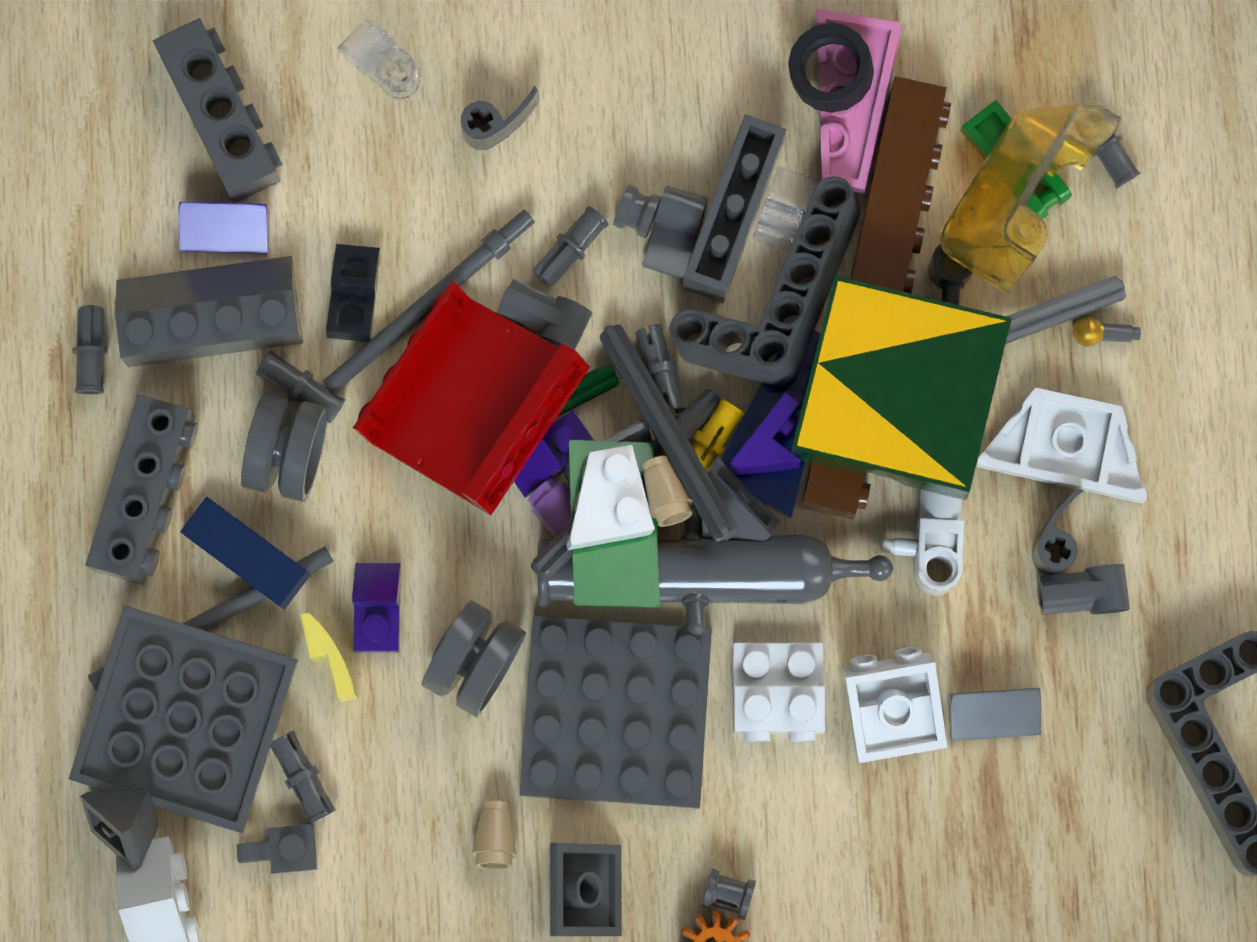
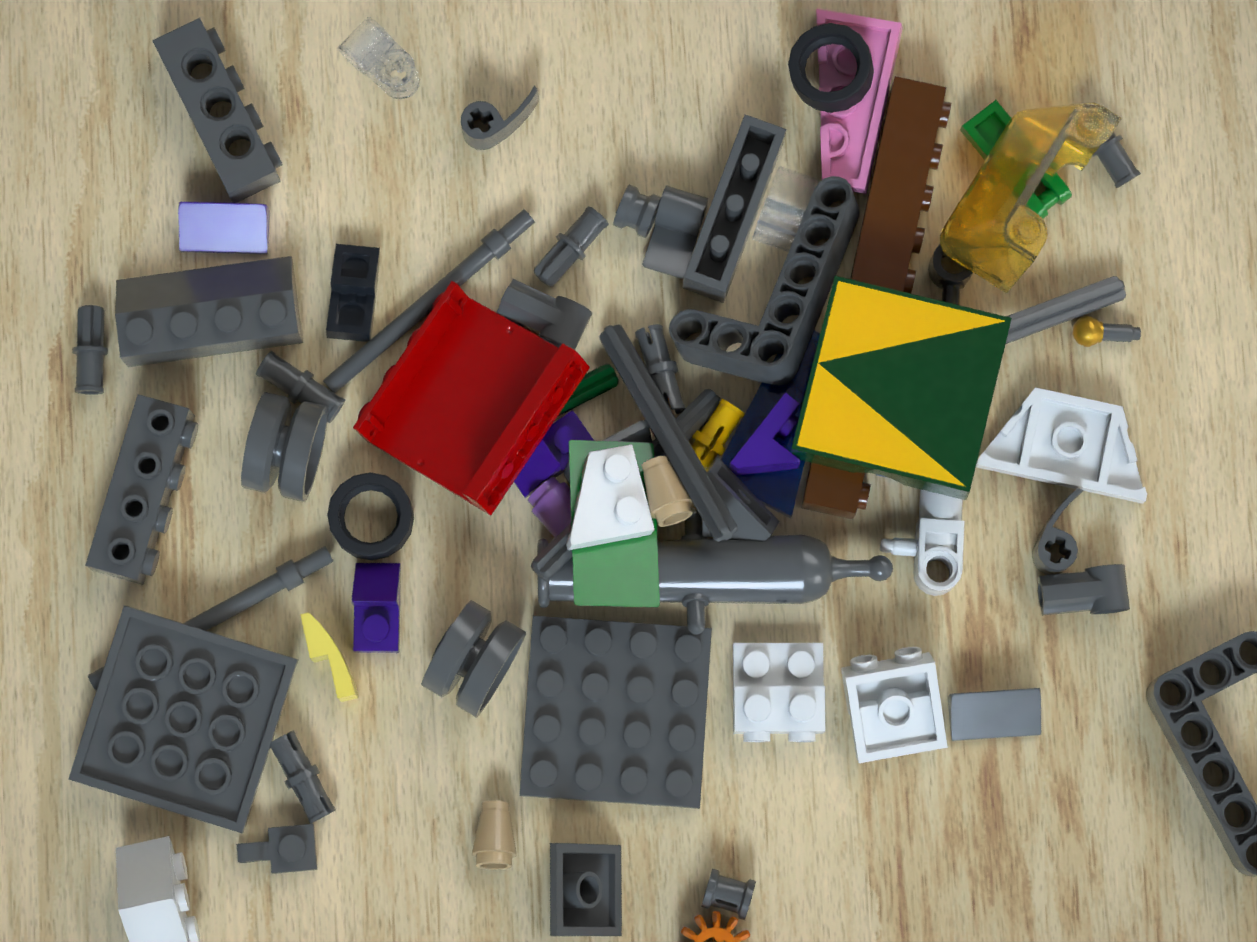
(122, 822): dark grey slope -> none
(245, 553): dark blue tile -> none
(364, 483): none -> black tyre

